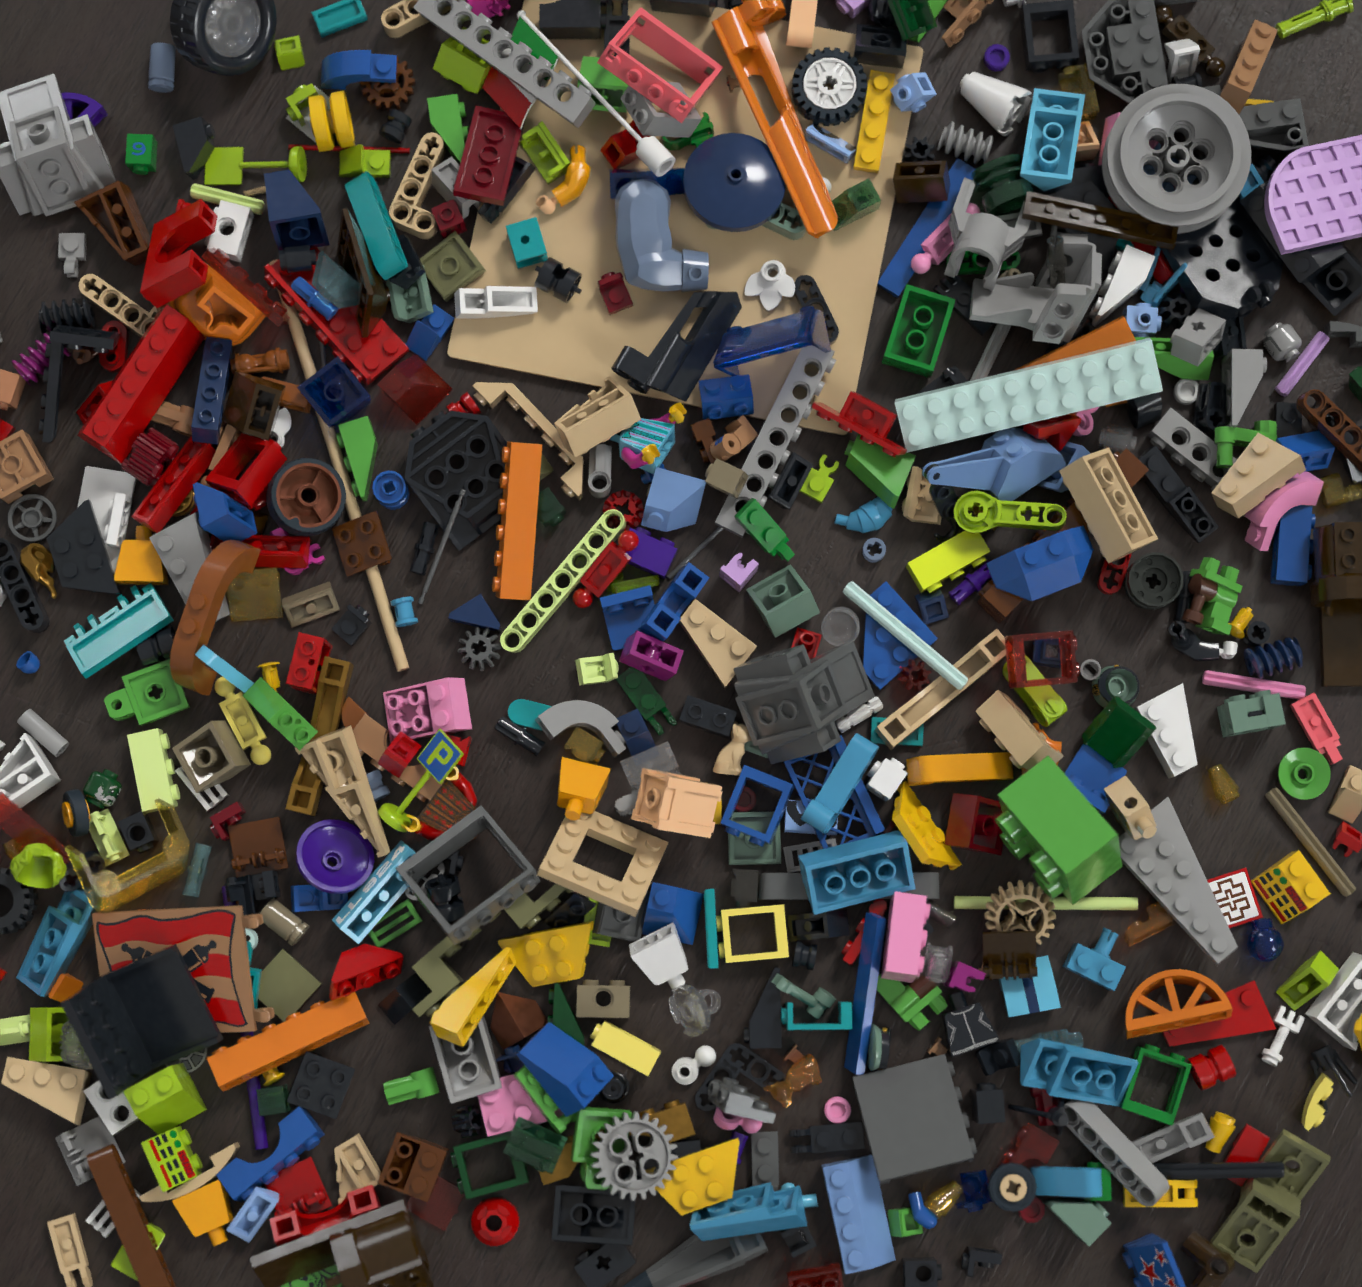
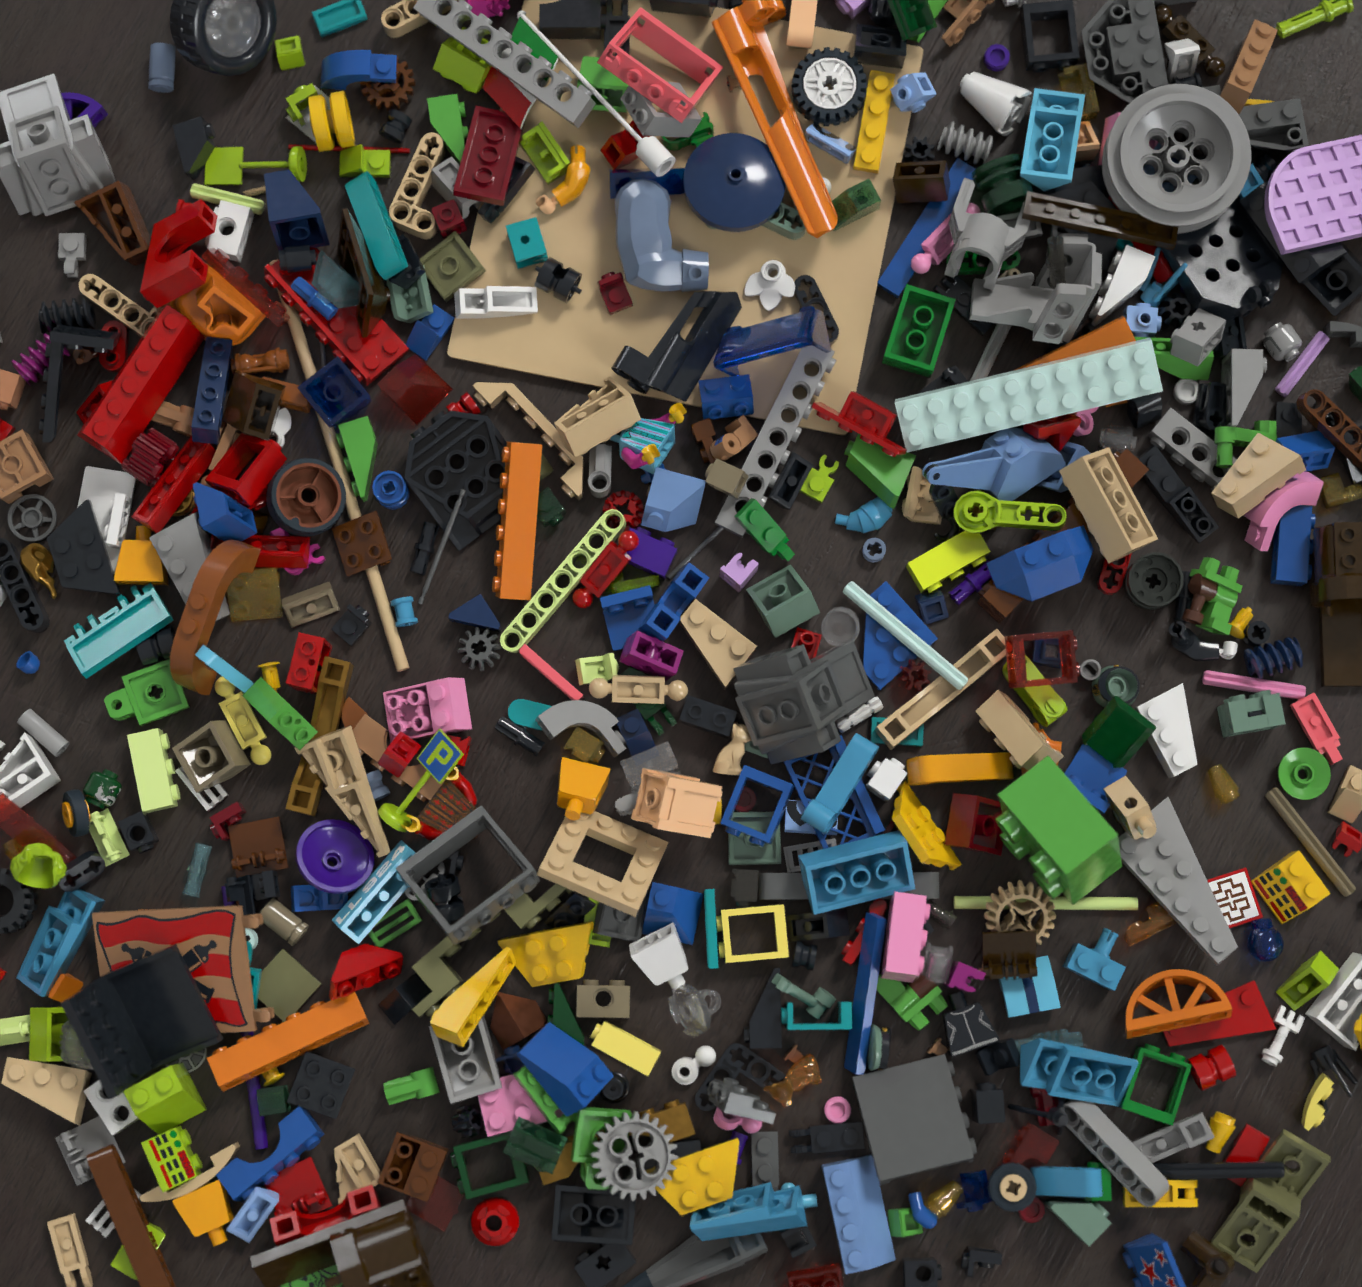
(110, 891): clear yellow windscreen -> none
(141, 153): green brick -> none
(552, 675): none -> coral tile
(638, 689): none -> tan plate

